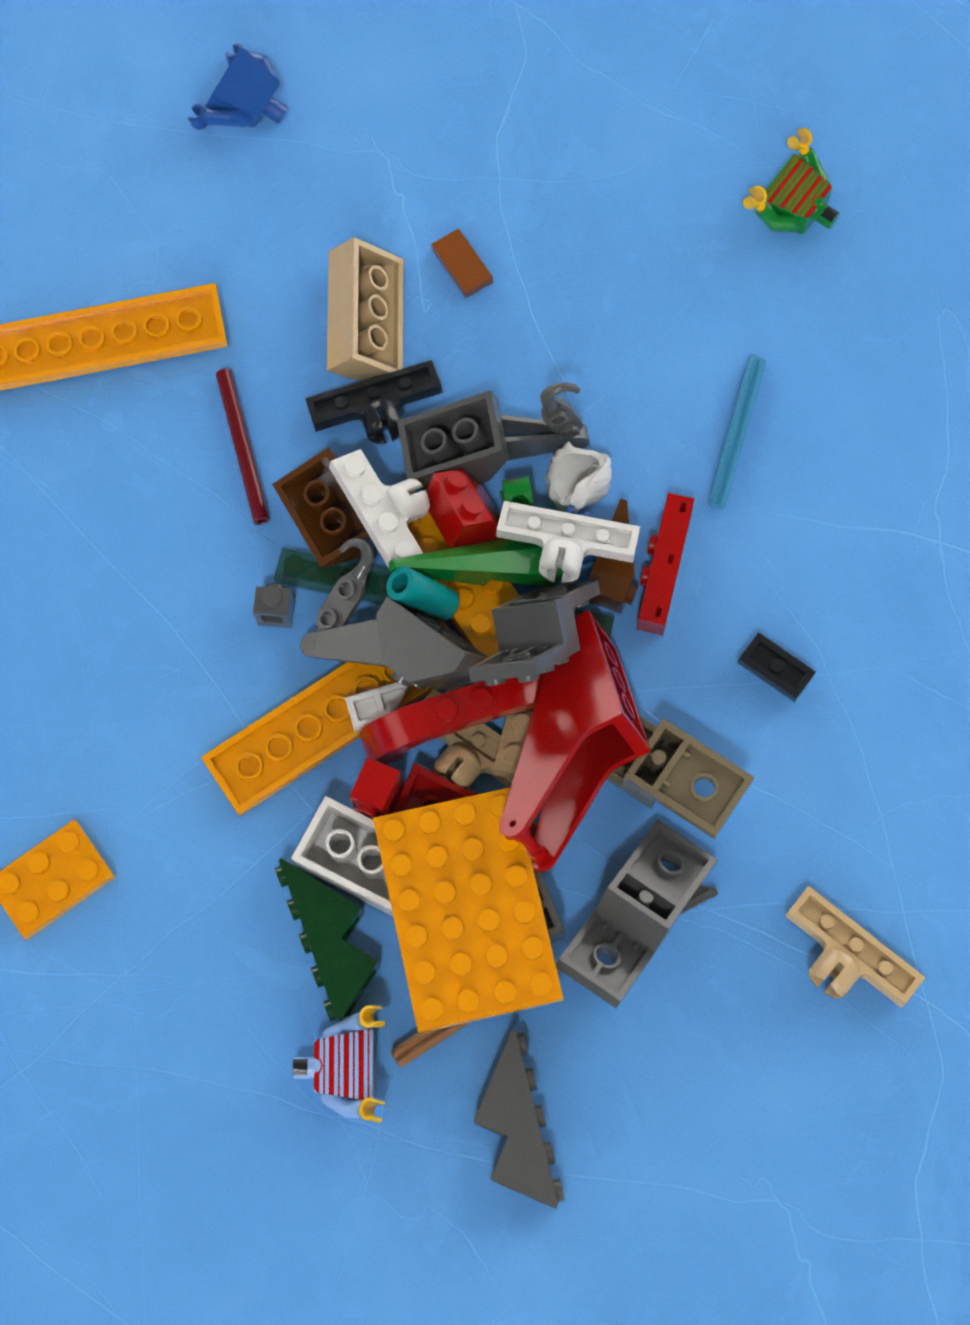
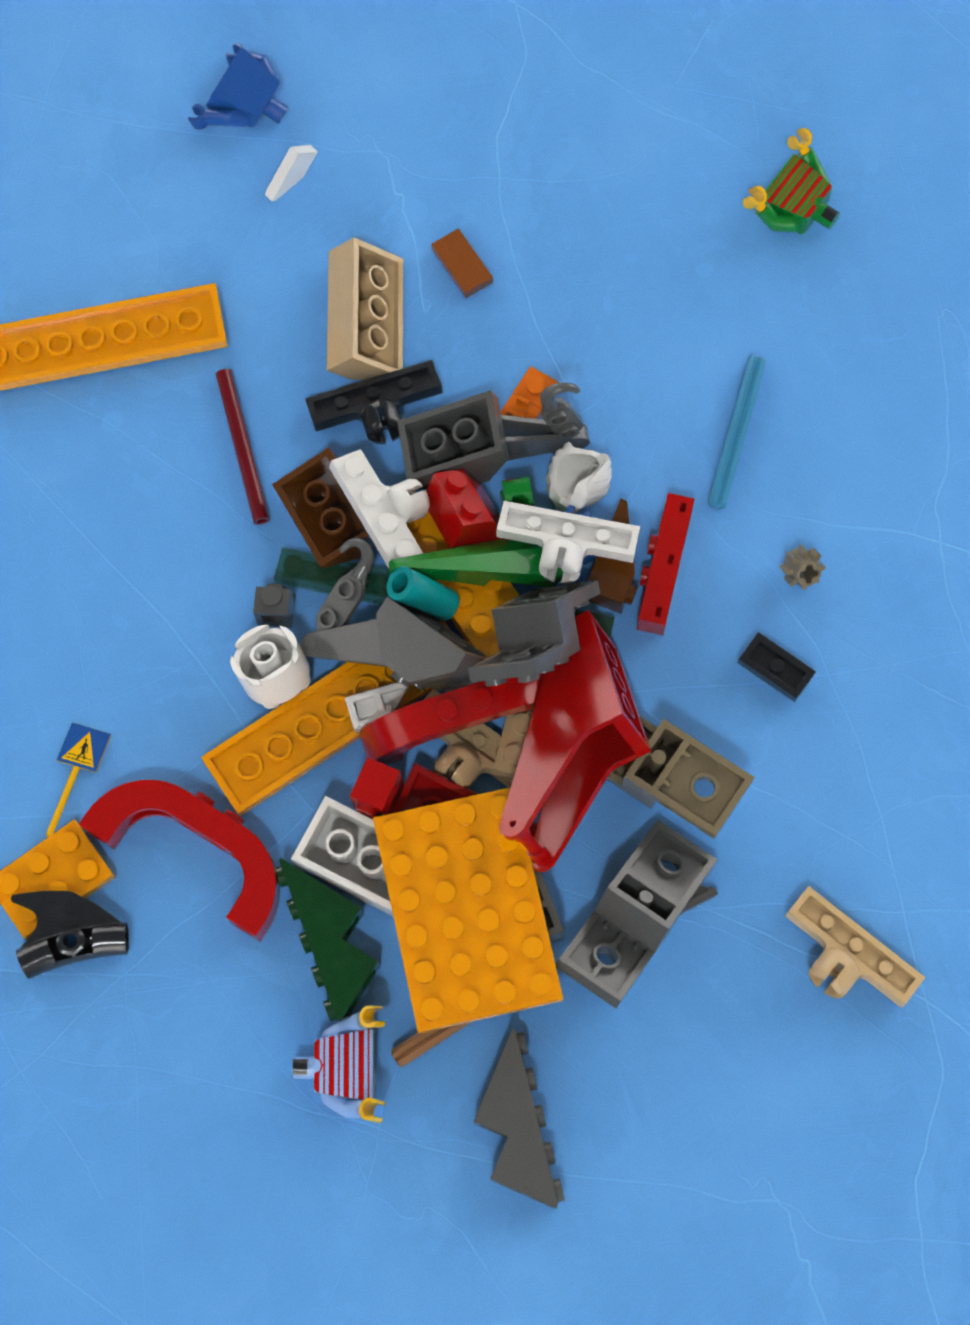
(58, 918): none -> black pin
(83, 750): none -> piece
(133, 801): none -> red arch
(270, 665): none -> white brick
(291, 170): none -> white tile
(526, 397): none -> orange plate
(802, 567): none -> dark tan gear

